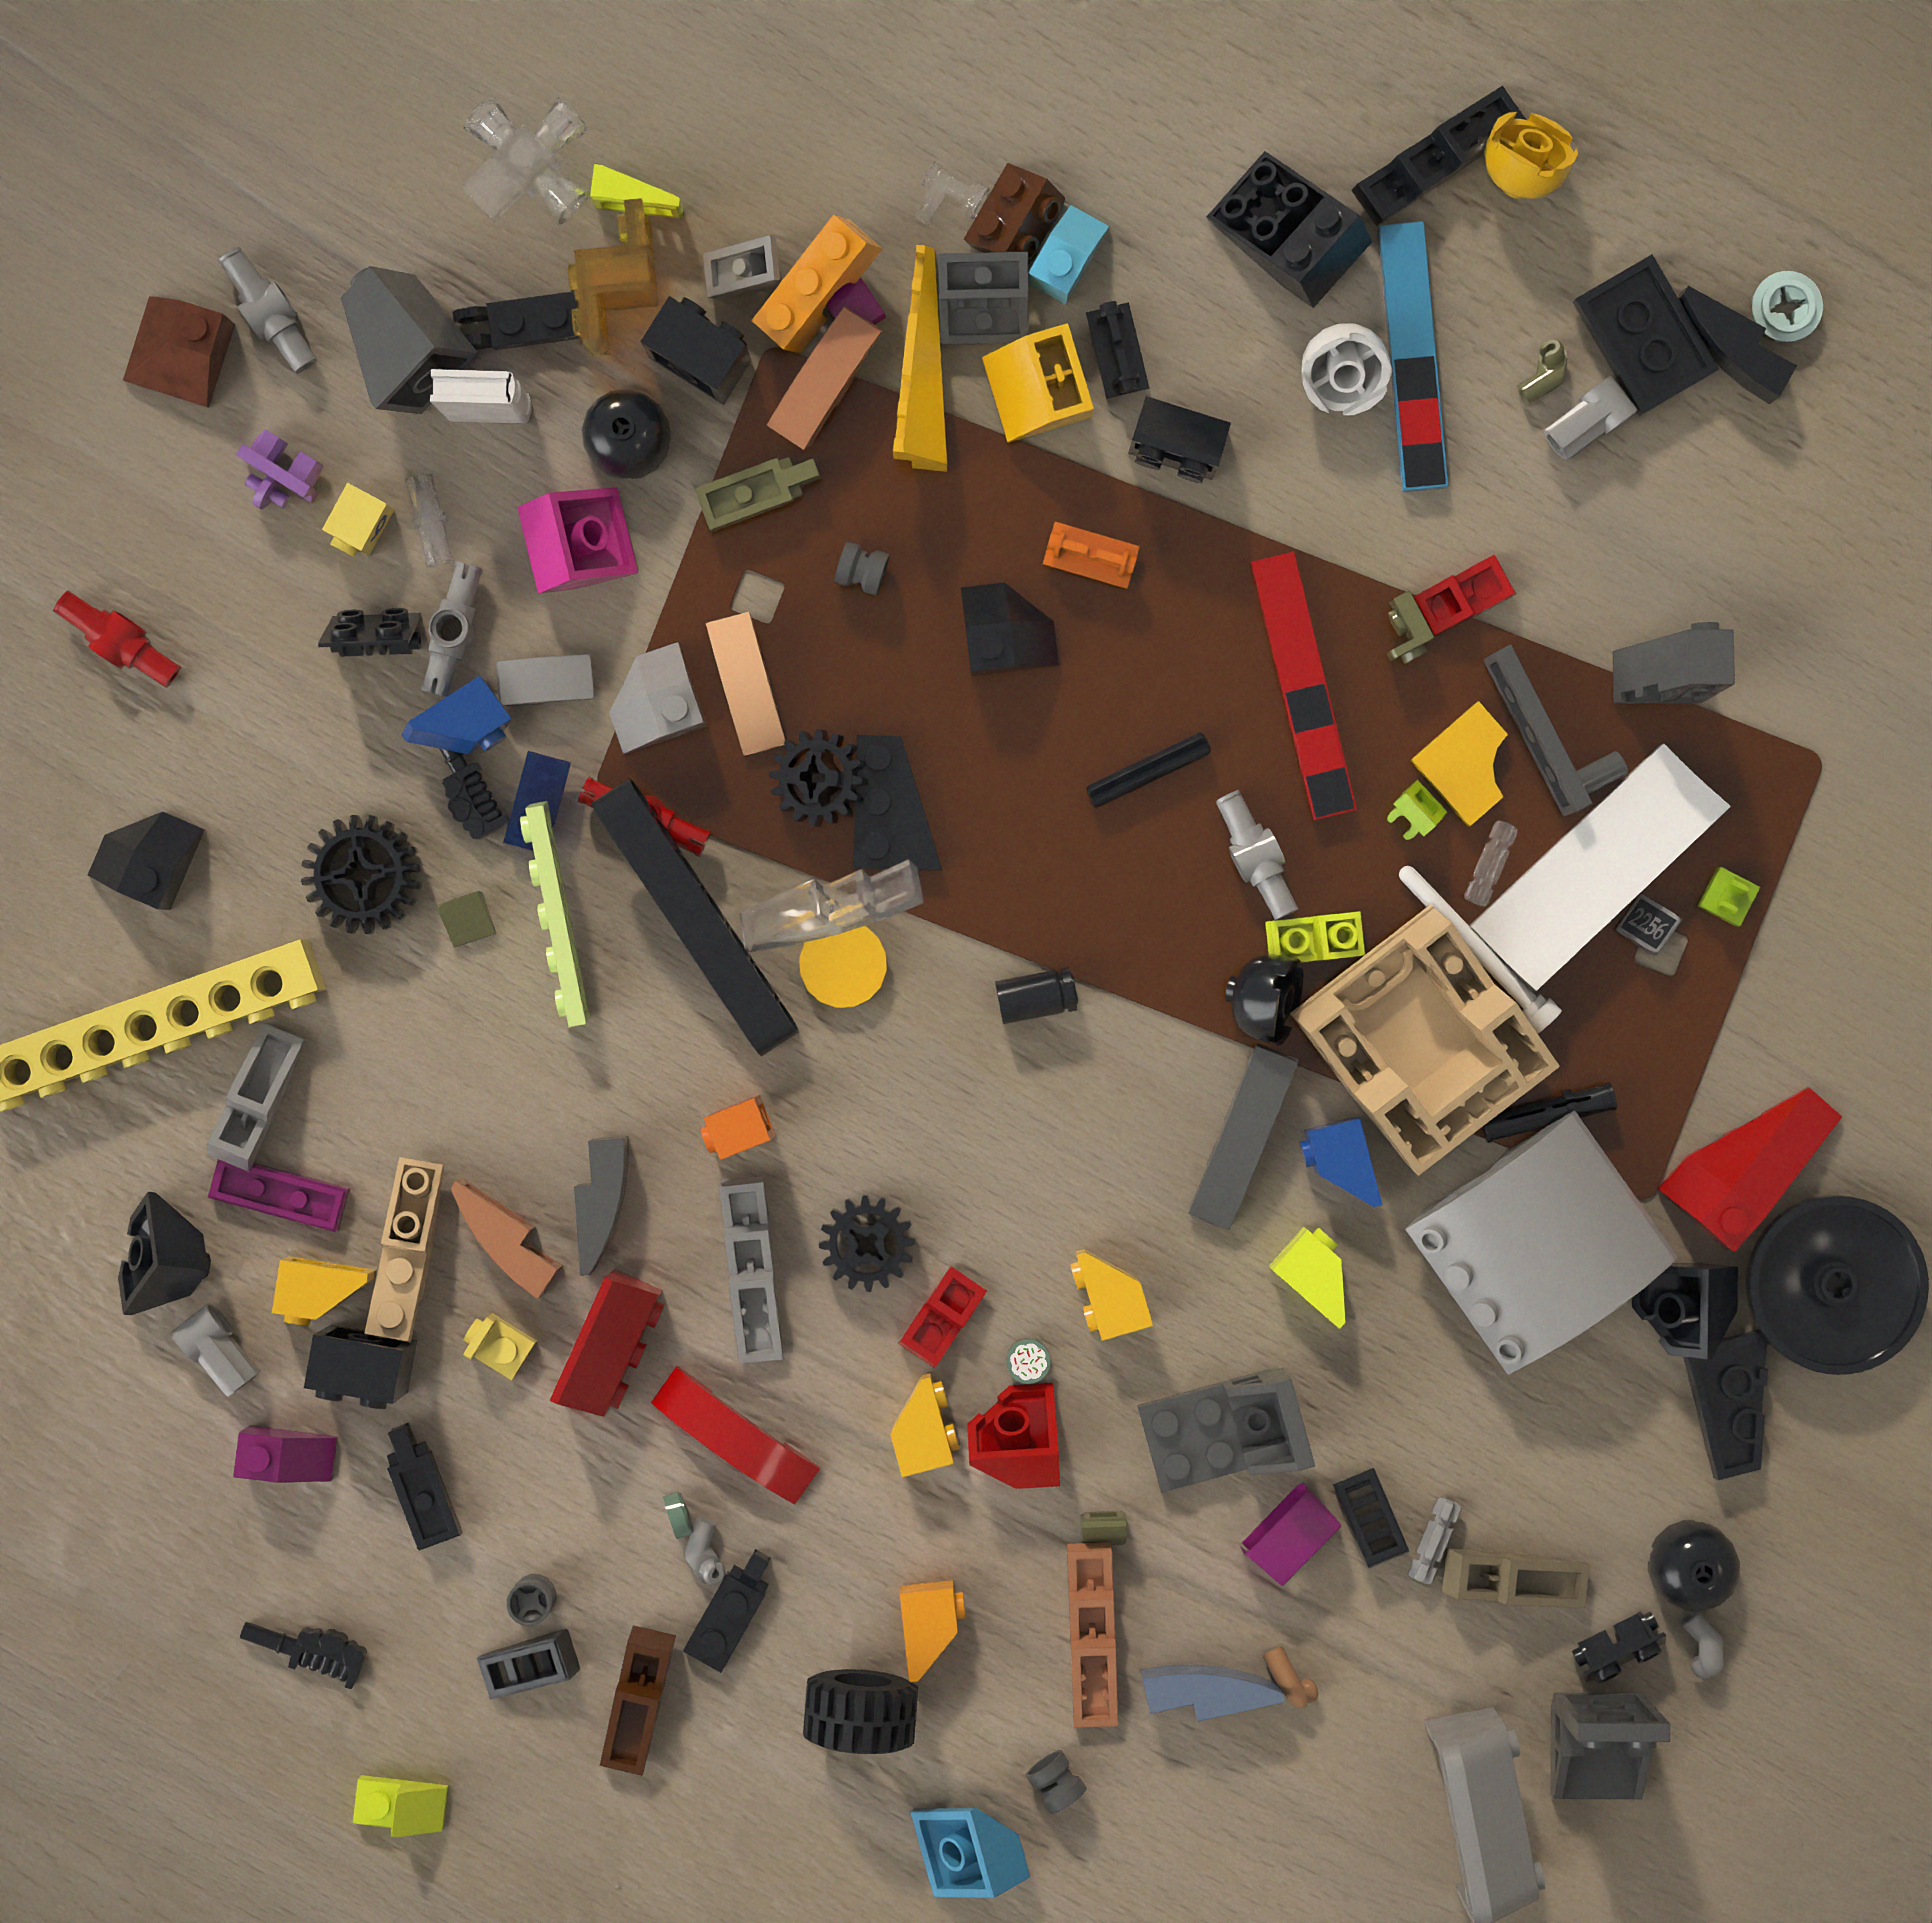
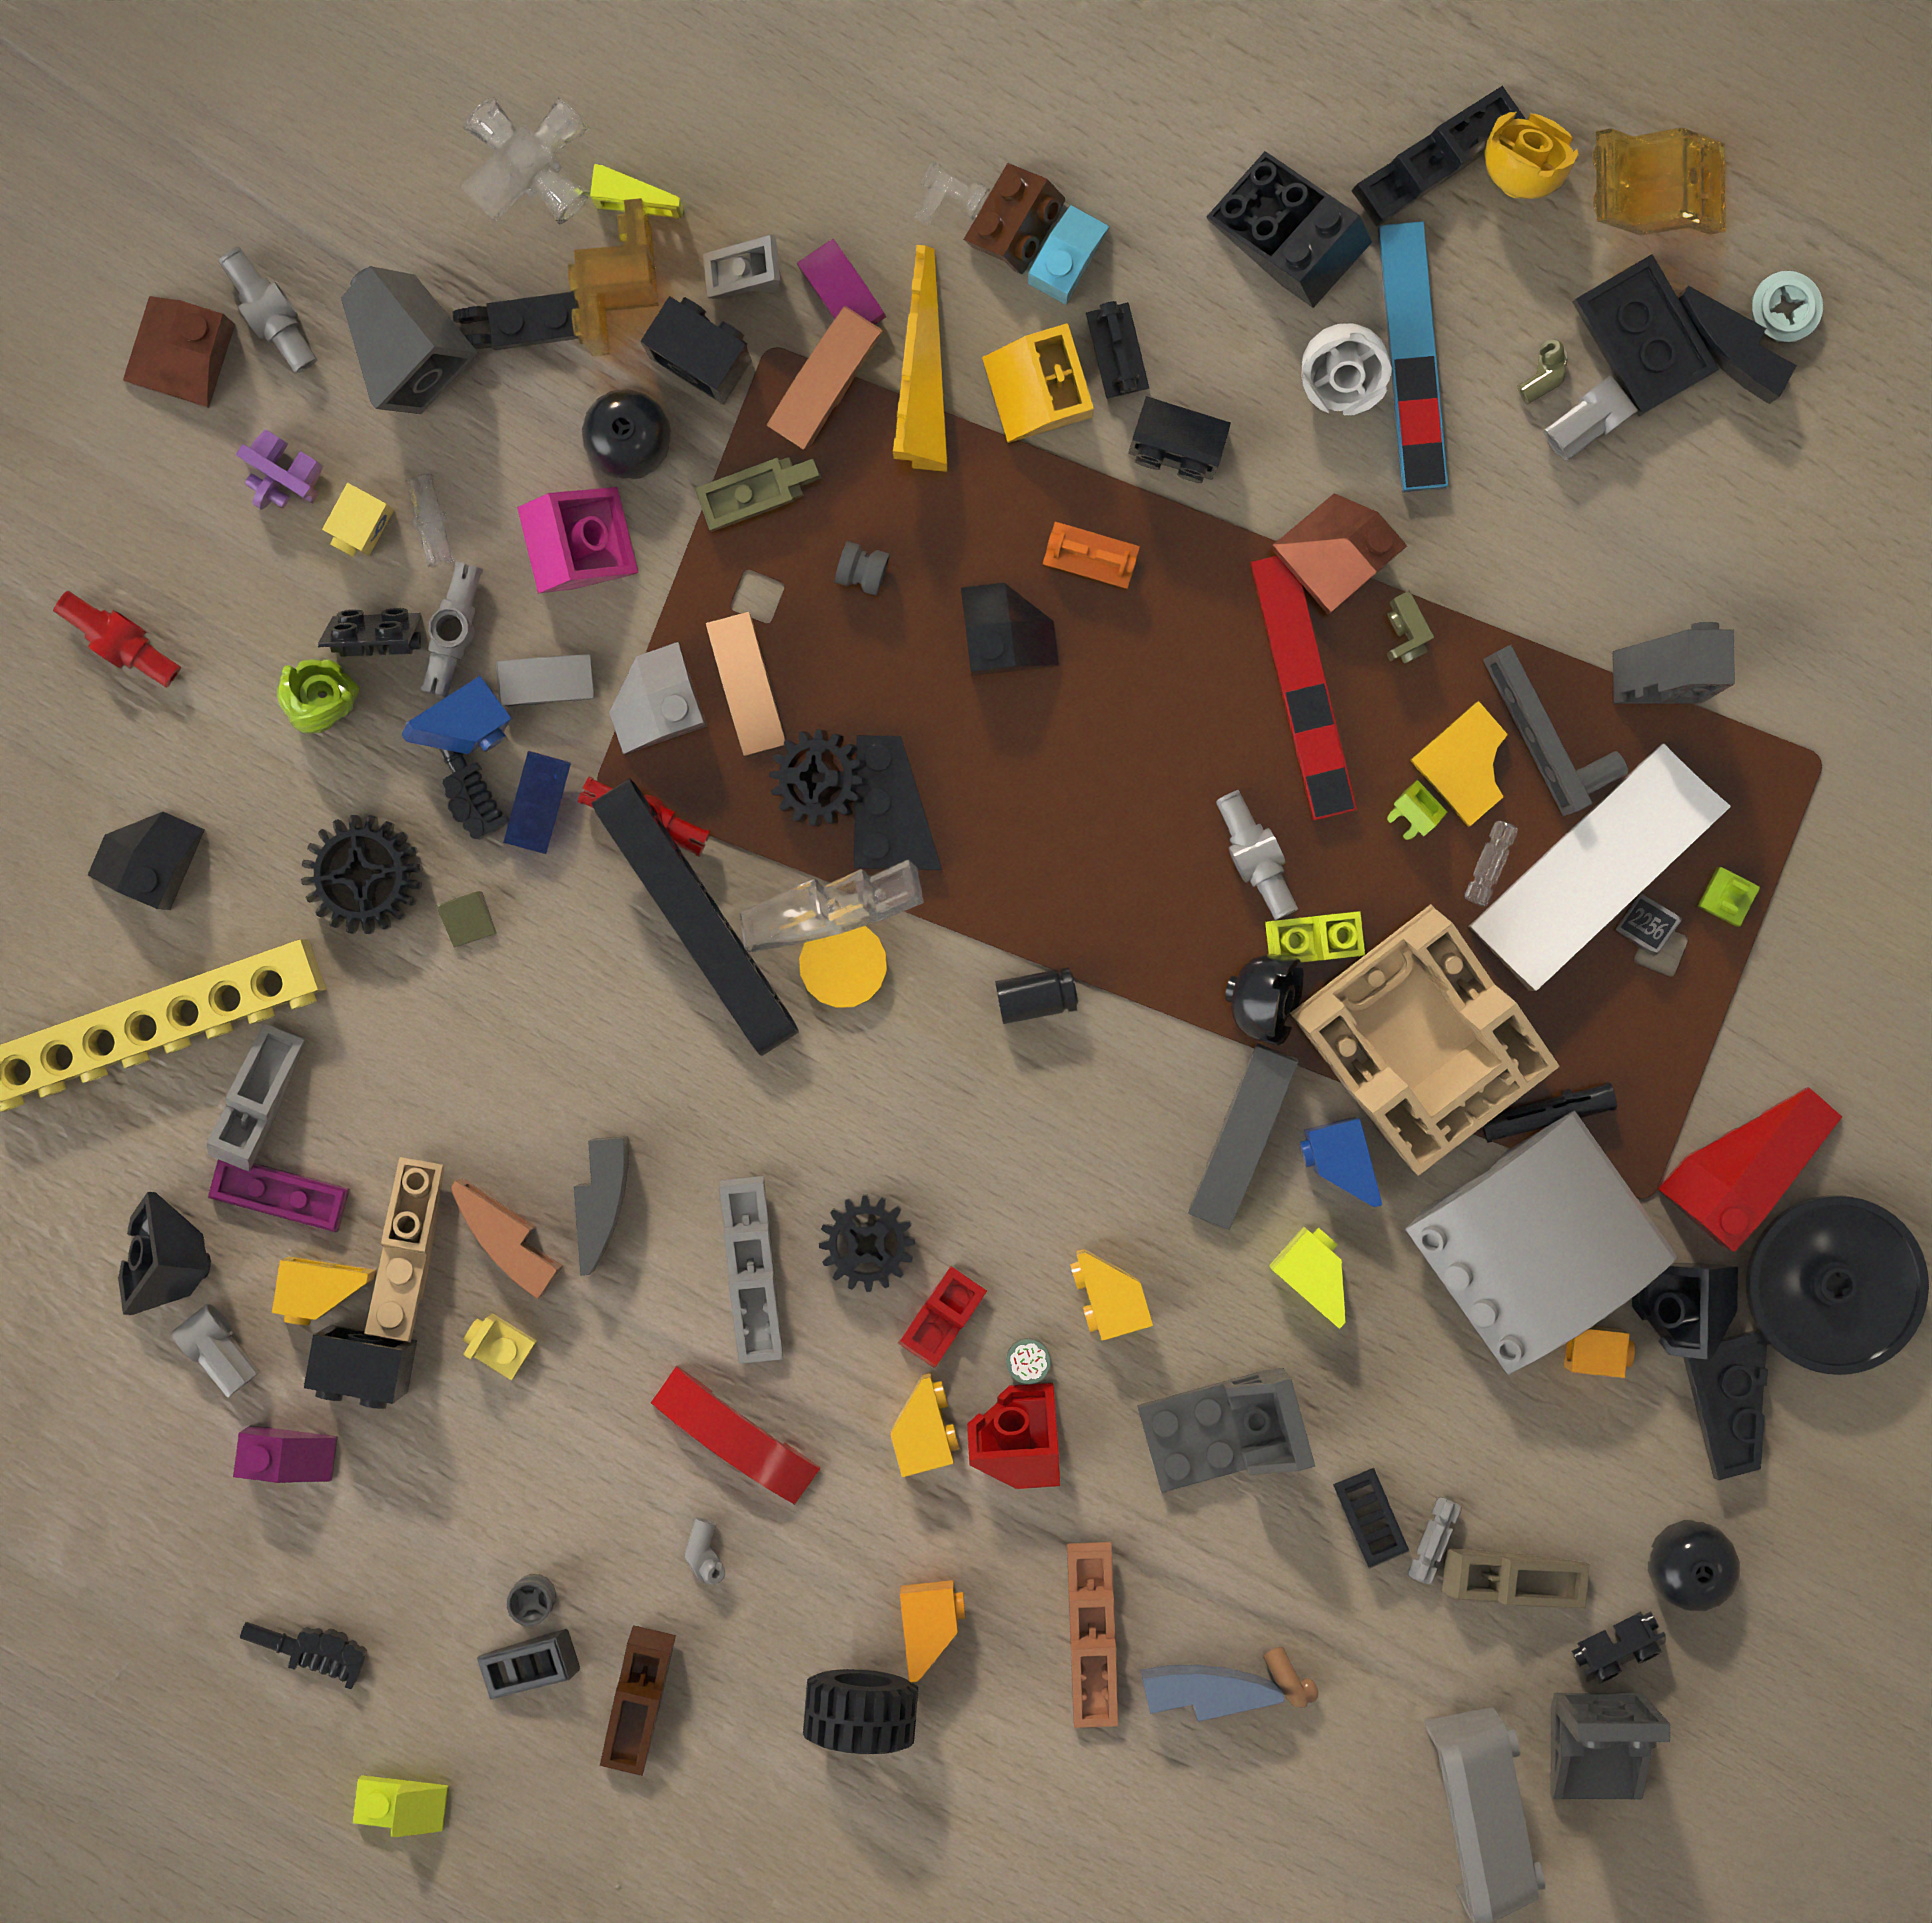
(300, 692): none -> lime hair
(421, 1490): black hinge -> none
(480, 396): white piece -> none
(555, 914): yellowish green plate -> none
(608, 1344): red slope -> none
(678, 1514): sand green tile -> none
(729, 1613): black hinge -> none
(737, 1128): orange brick -> none
(832, 260): light orange arch -> none
(968, 1852): dark azure slope -> none
(983, 297): dark grey slope -> none
(1056, 1781): dark grey wheel -> none
(1104, 1527): olive slope -> none
(1148, 769): black axle -> none
(1291, 1534): magenta piece -> none
(1338, 549): none -> copper slope
(1465, 595): red slope -> none
(1536, 1008): white piece -> none
(1600, 1352): none -> light orange brick
(1660, 181): none -> clear yellow bracket
(1711, 1646): light grey arm -> none

